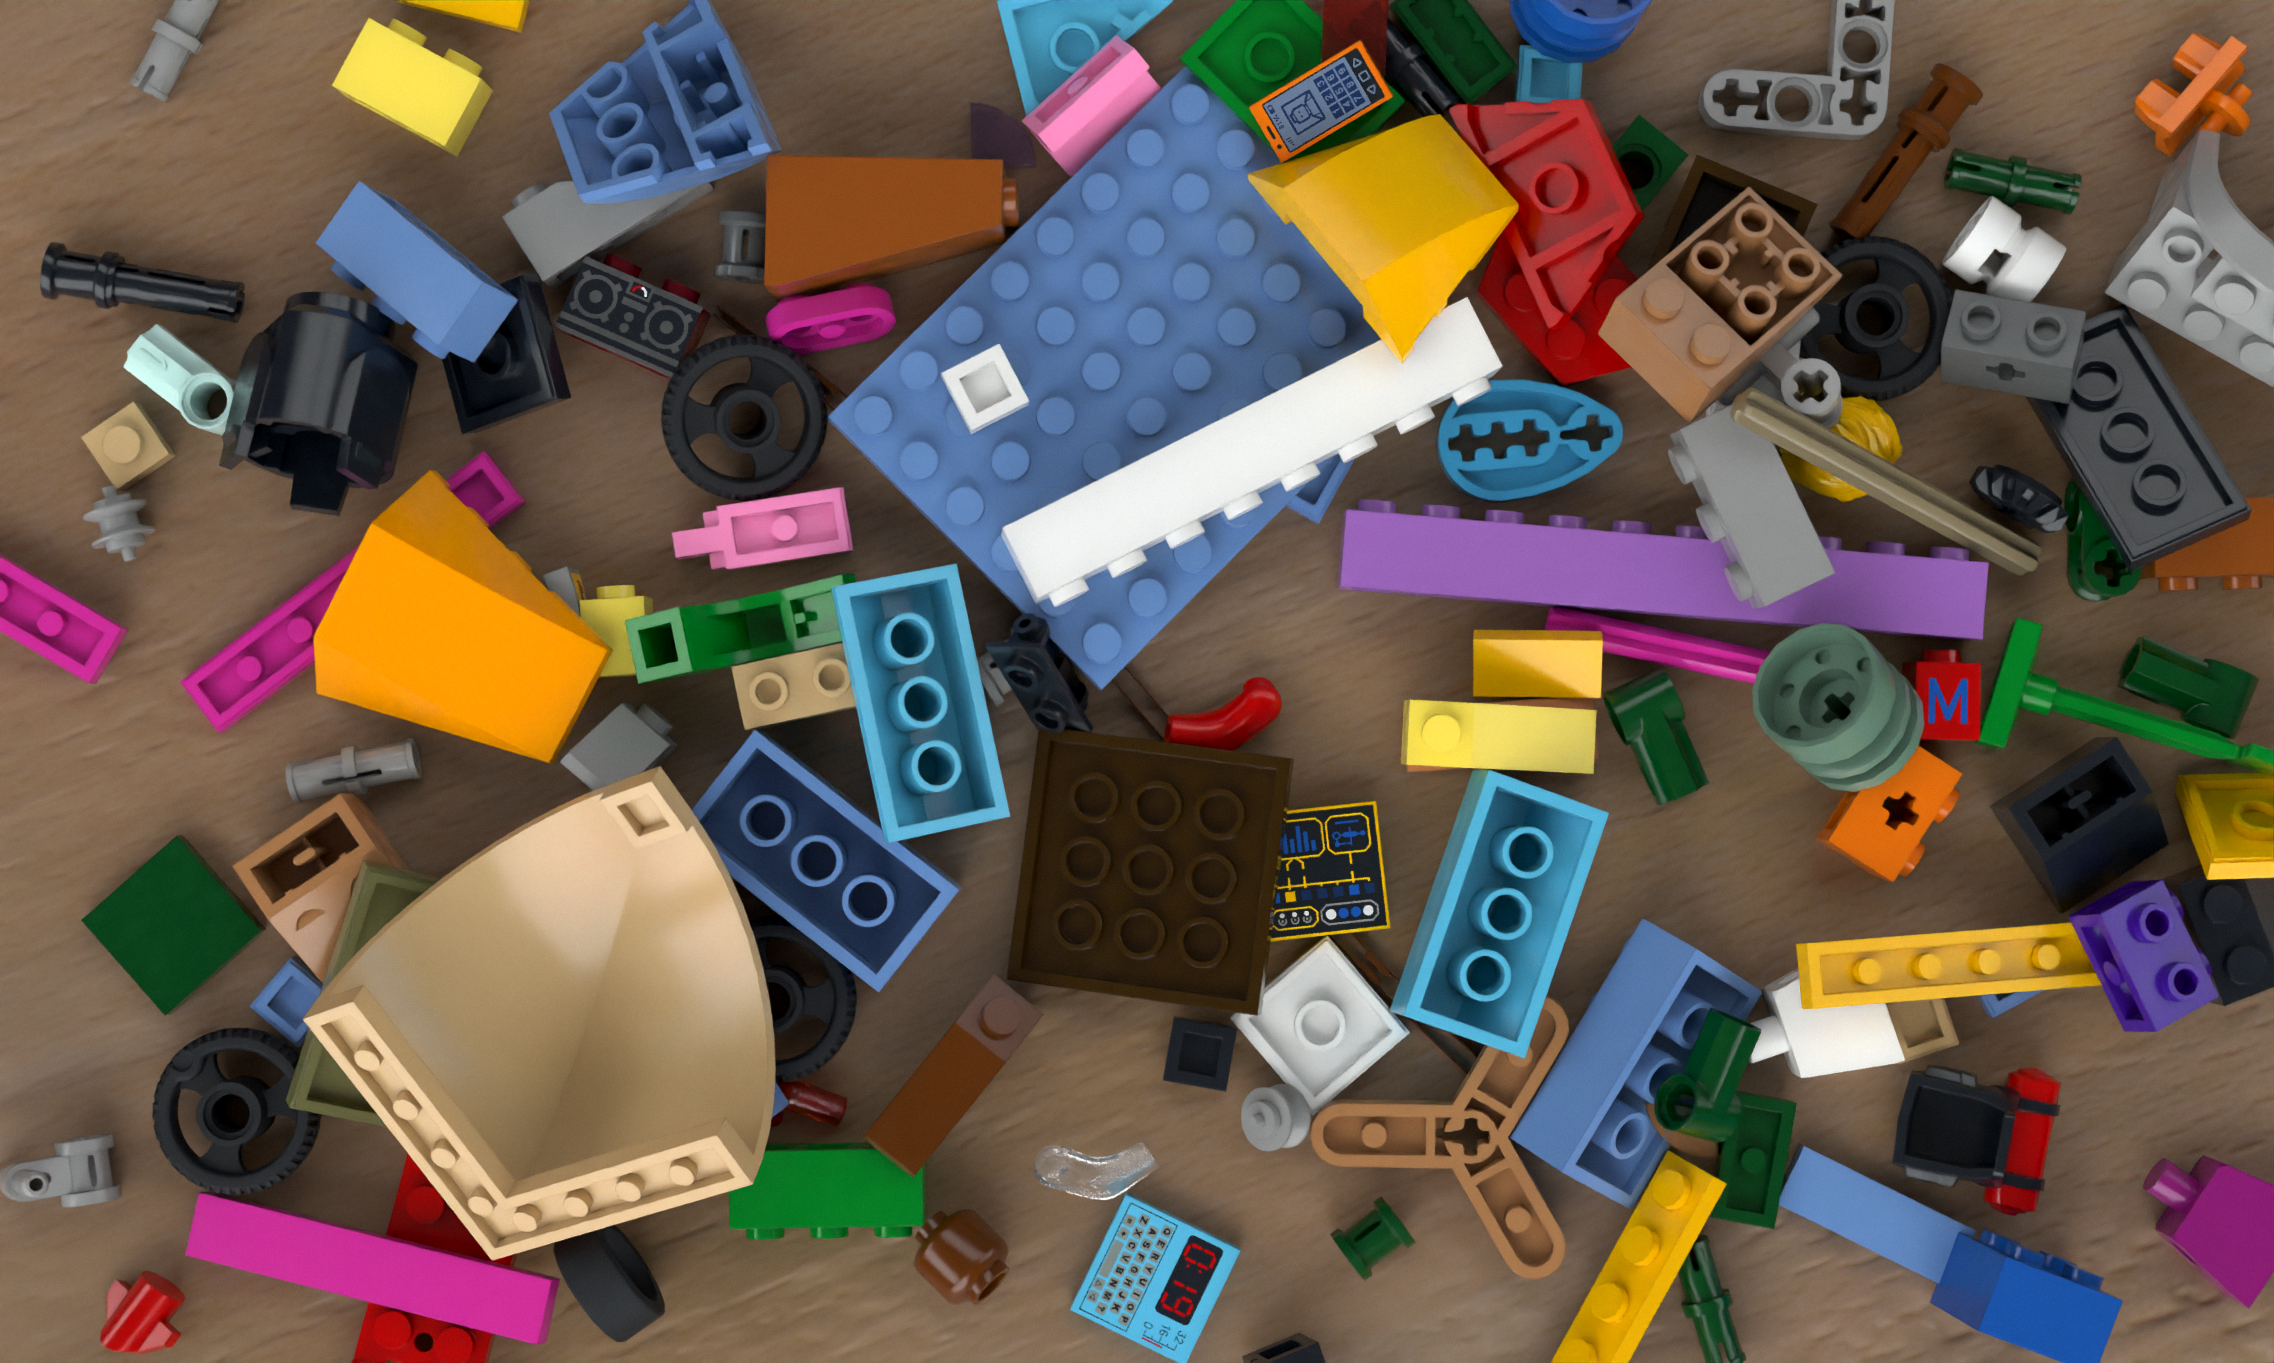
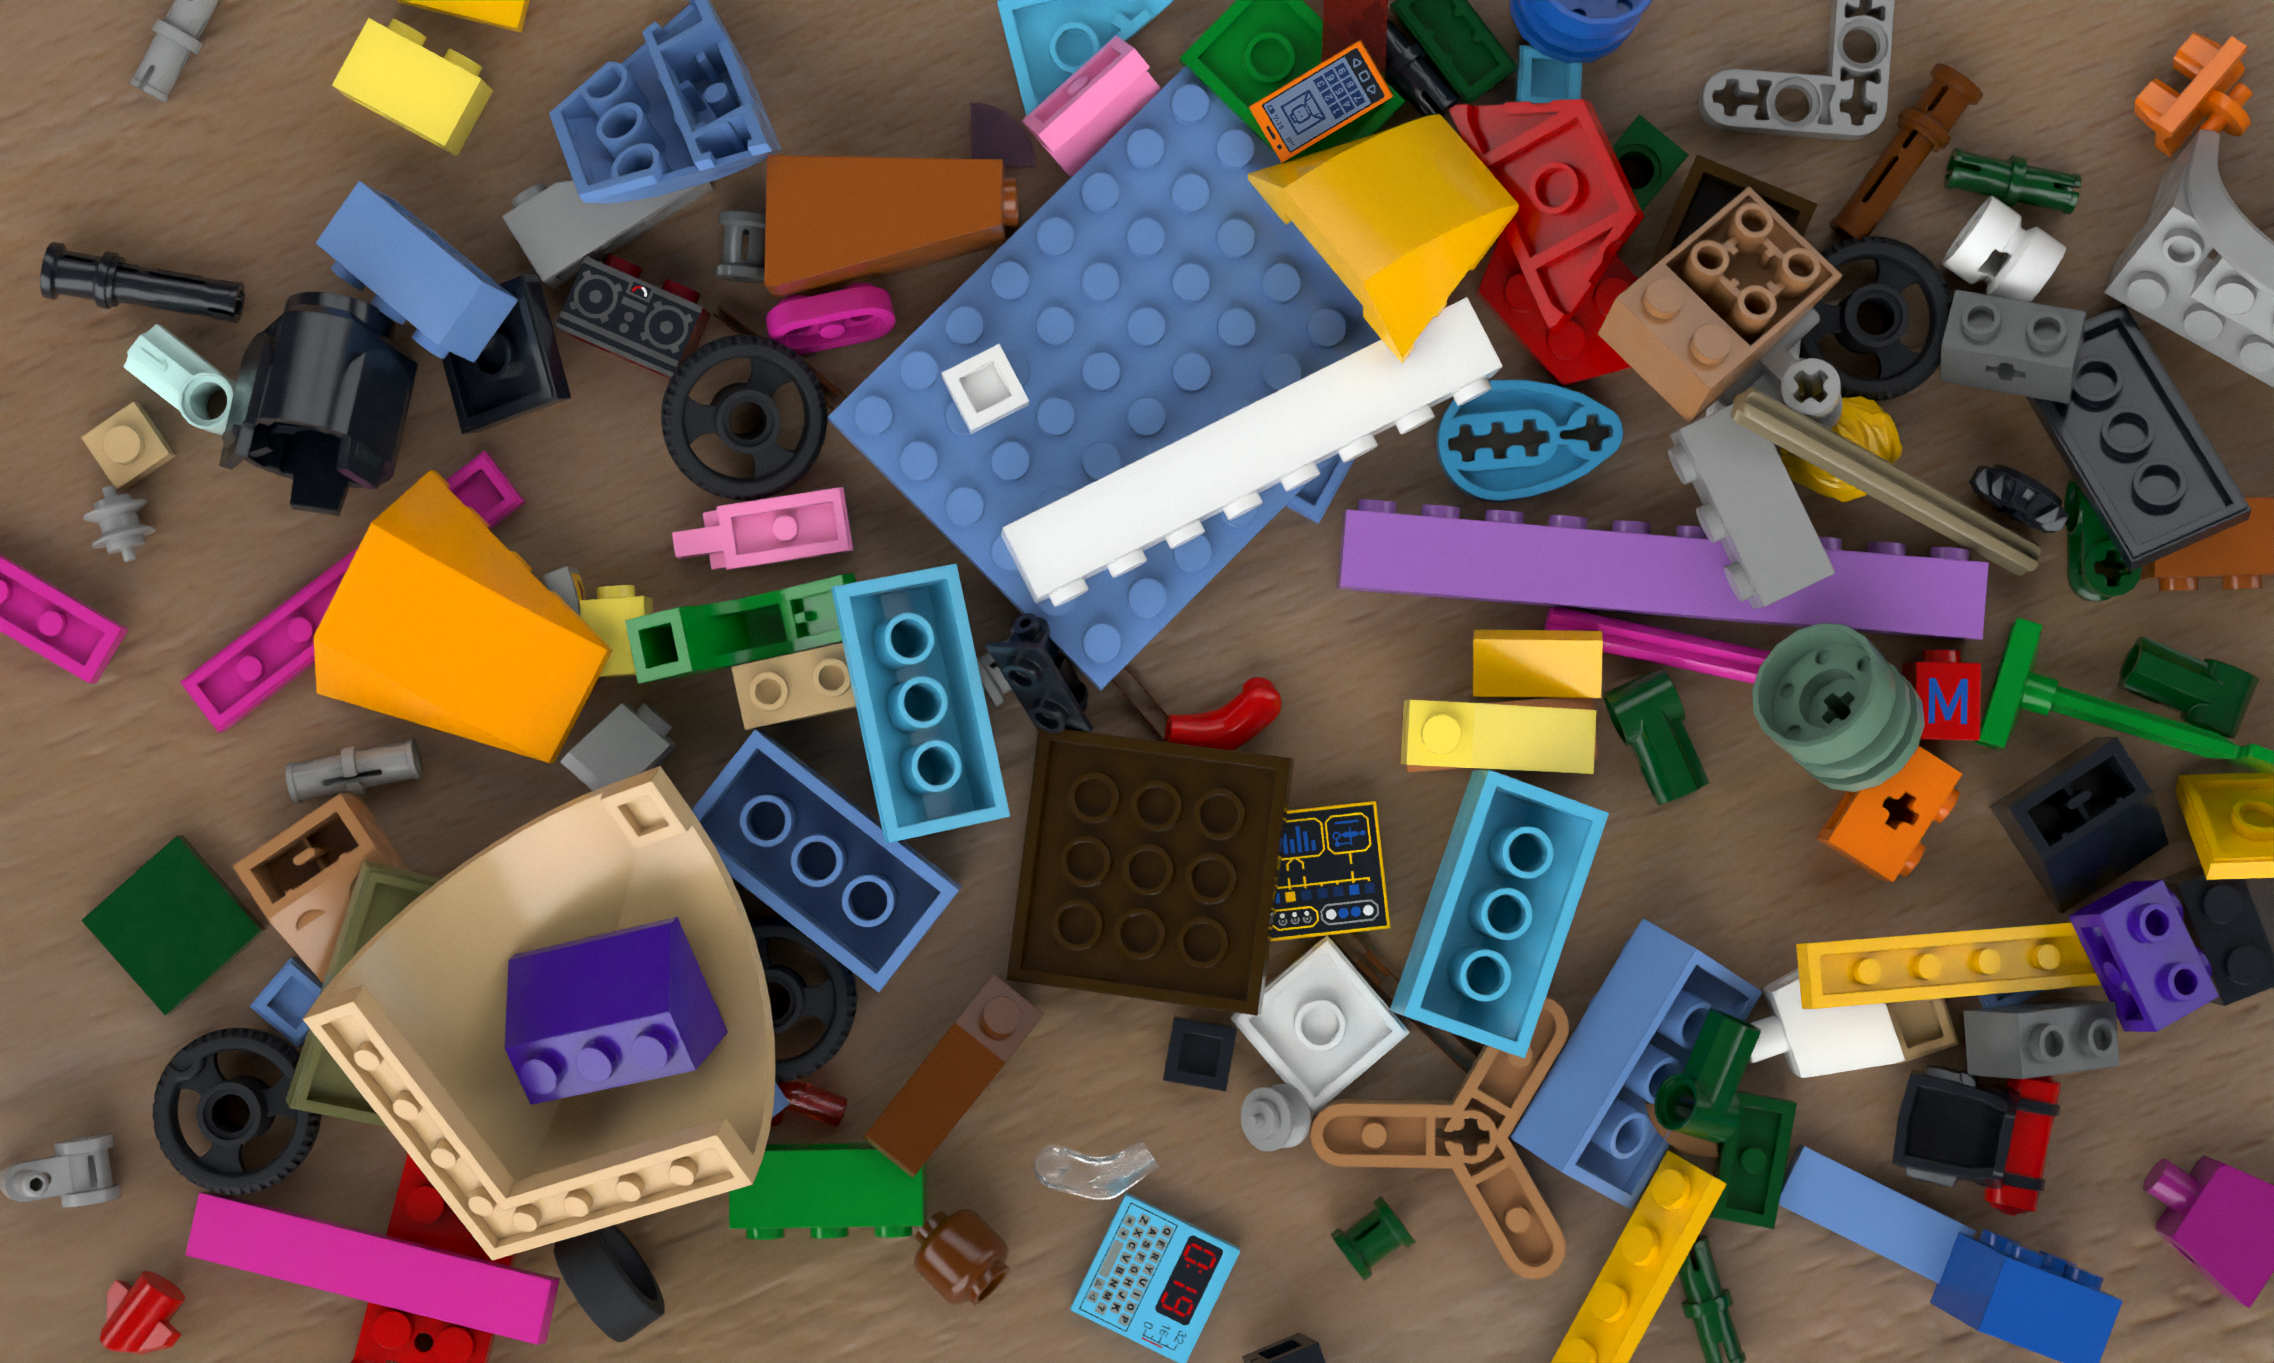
(608, 1012): none -> dark purple slope
(2041, 1038): none -> dark grey brick

